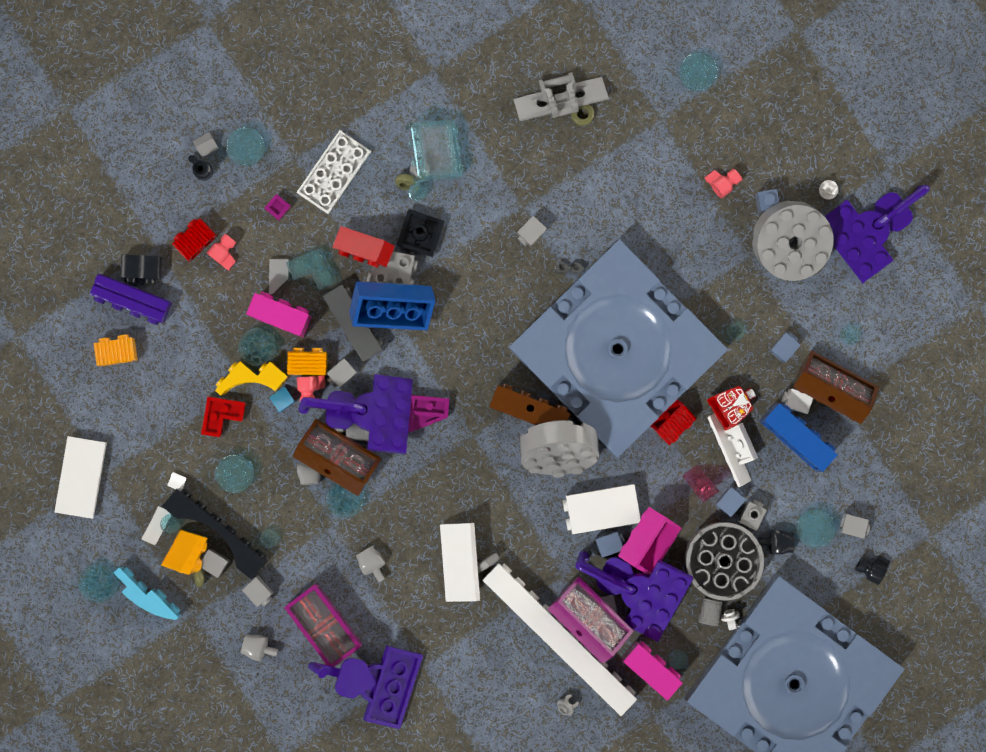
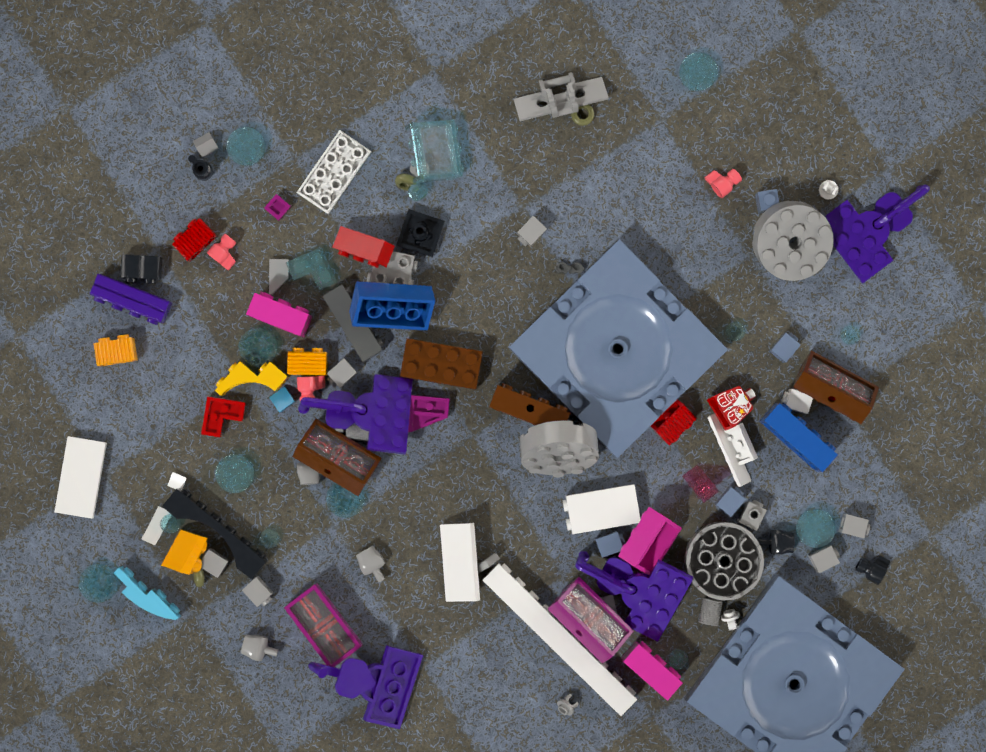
(441, 364): none -> reddish brown brick
(824, 558): none -> light grey brick

